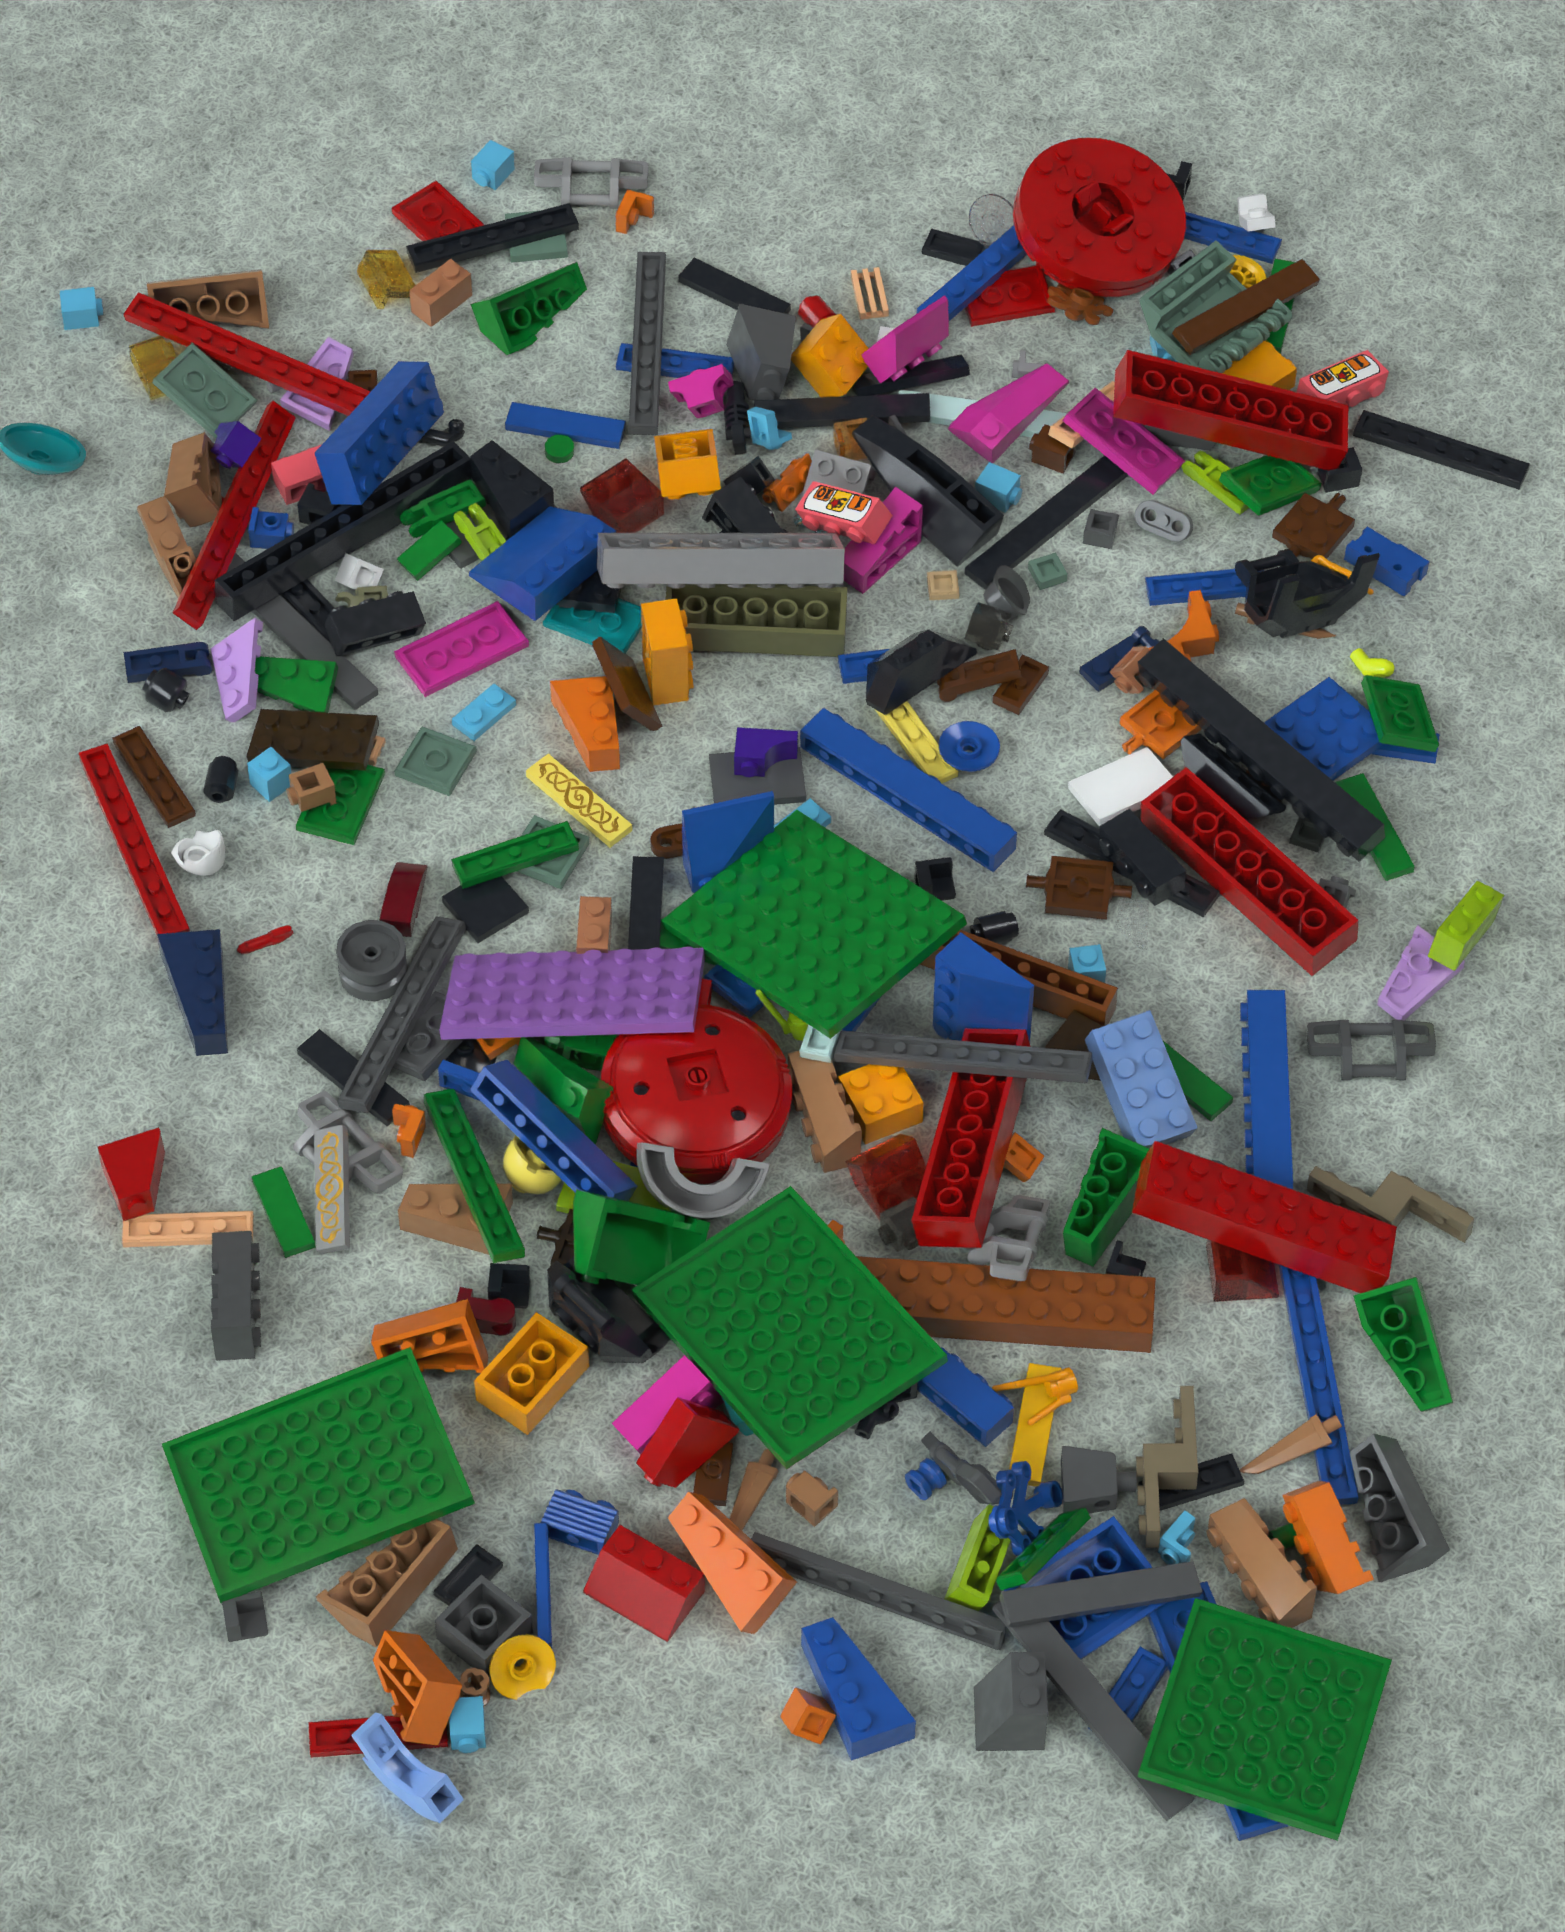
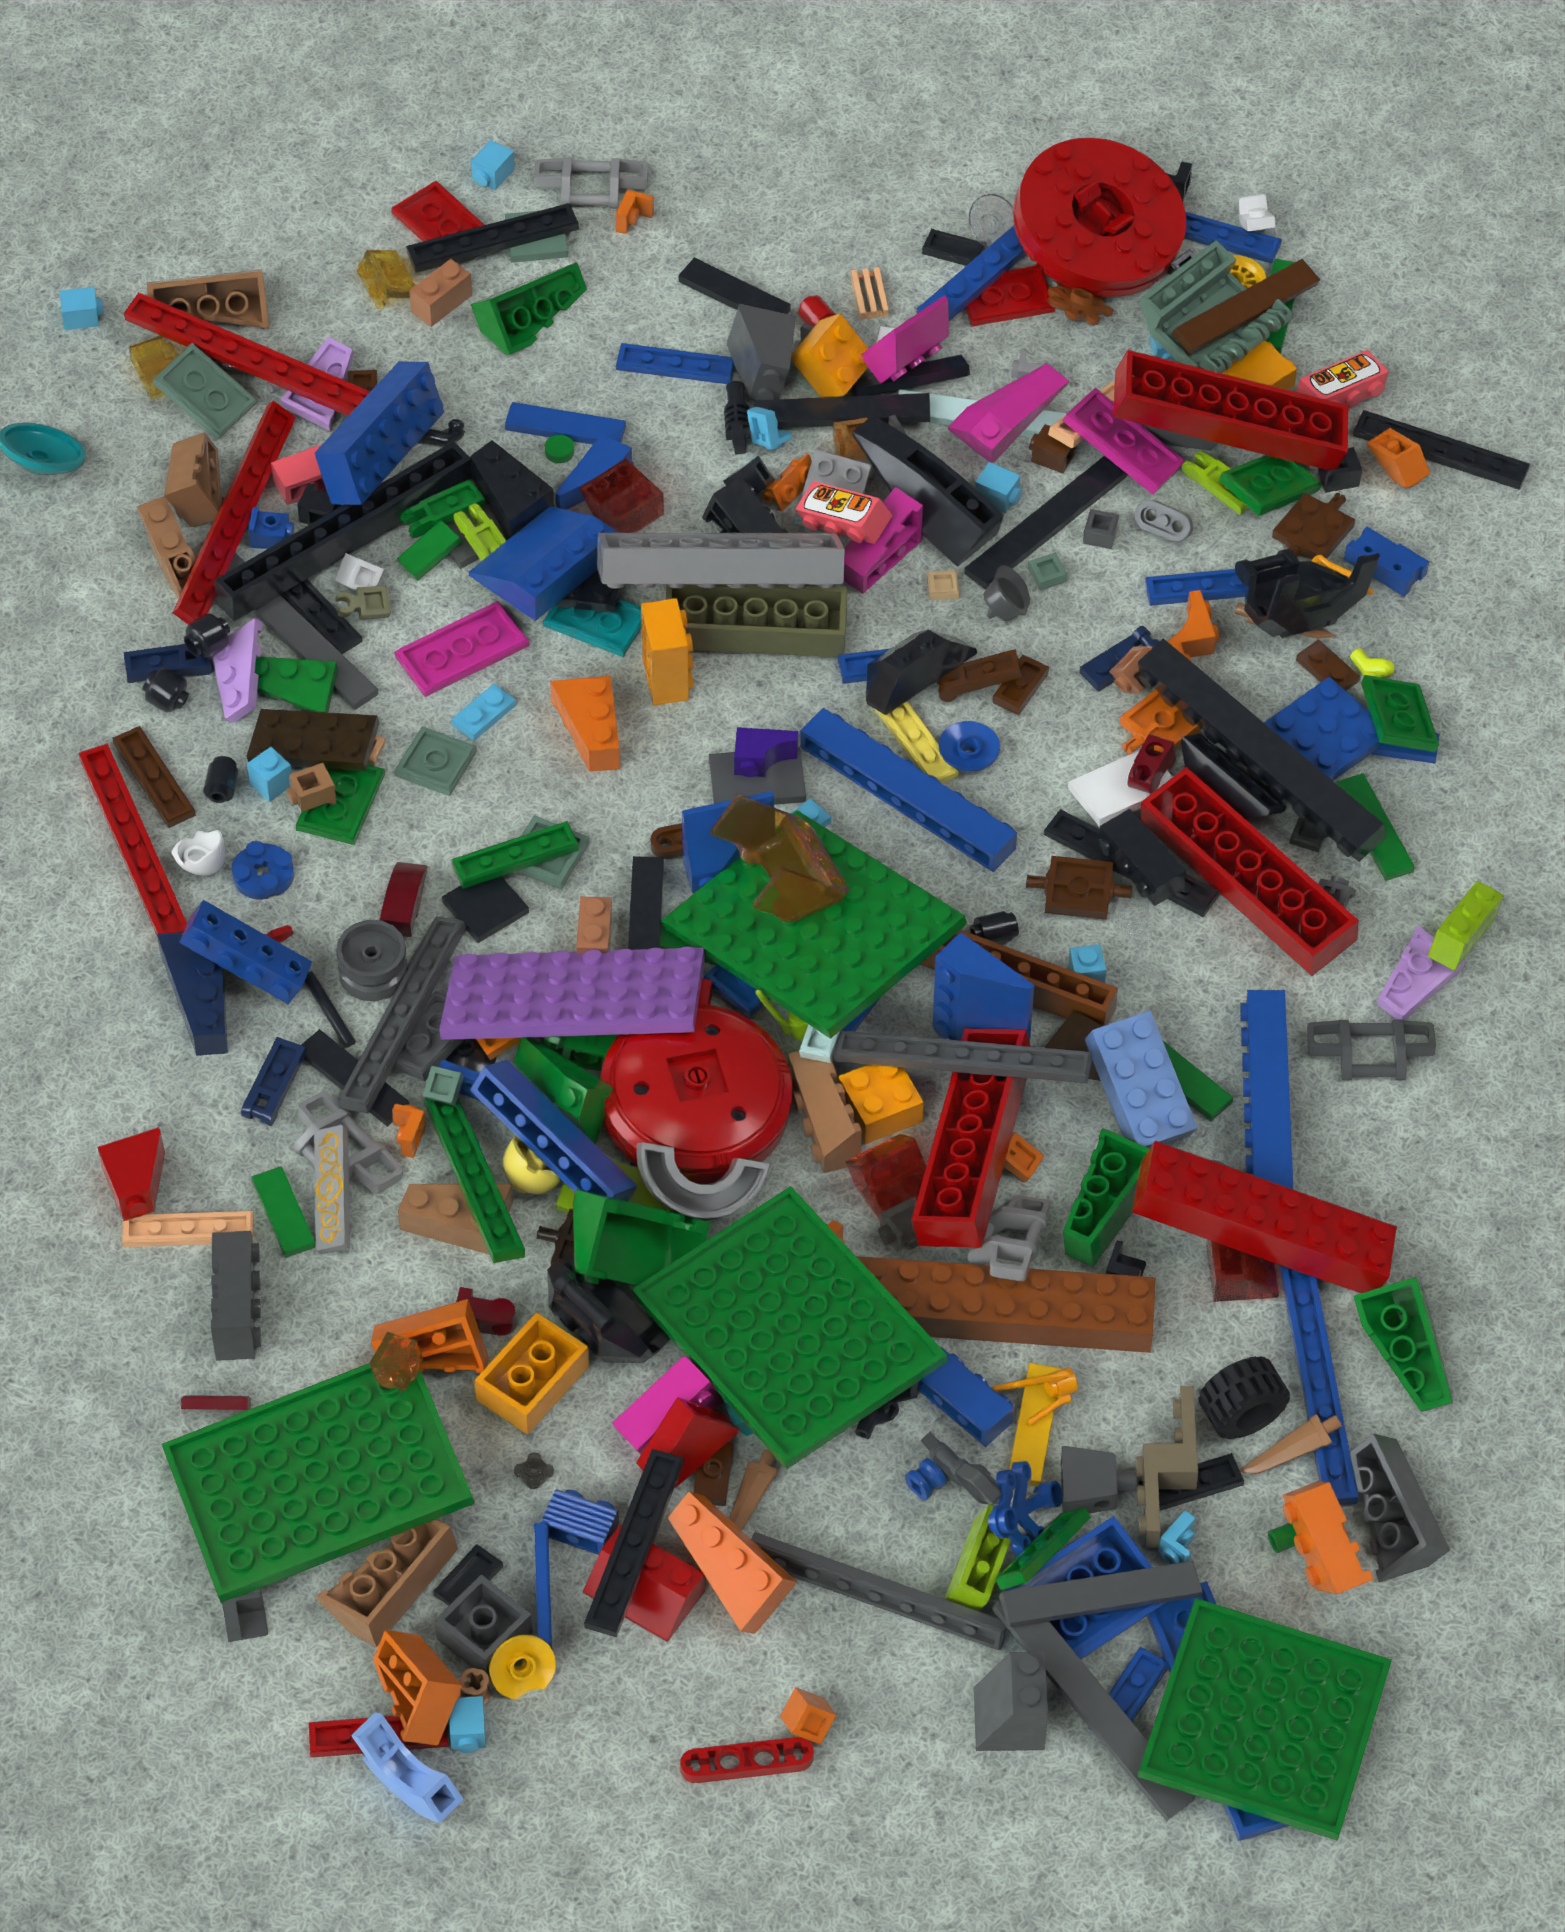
(207, 636): none -> black head
(211, 1402): none -> dark red tile
(234, 444): dark purple arch -> none
(245, 955): none -> blue brick
(258, 856): none -> blue plate
(274, 1080): none -> dark blue plate
(329, 1010): none -> black bar
(374, 623): black brick -> none
(396, 1361): none -> clear orange brick
(443, 1085): none -> sand green plate
(510, 1282): black panel -> none
(535, 1479): none -> clear smoke plate
(579, 800): light yellow tile -> none
(598, 459): none -> blue slope
(626, 684): reddish brown tile -> none
(634, 1543): none -> black tile
(647, 343): dark grey tile -> none
(687, 463): light orange brick -> none
(703, 390): dark pink brick -> none
(745, 1754): none -> red beam
(790, 852): none -> clear orange windscreen
(810, 1497): medium nougat brick -> none
(864, 1705): blue wedge -> none
(936, 877): black panel -> none
(989, 627): clear smoke brick -> none
(1151, 764): none -> dark red leg
(1244, 1397): none -> black tyre
(1261, 1565): medium nougat wedge -> none
(1324, 663): none -> reddish brown plate
(1392, 1202): dark tan bracket -> none
(1399, 457): none -> orange slope

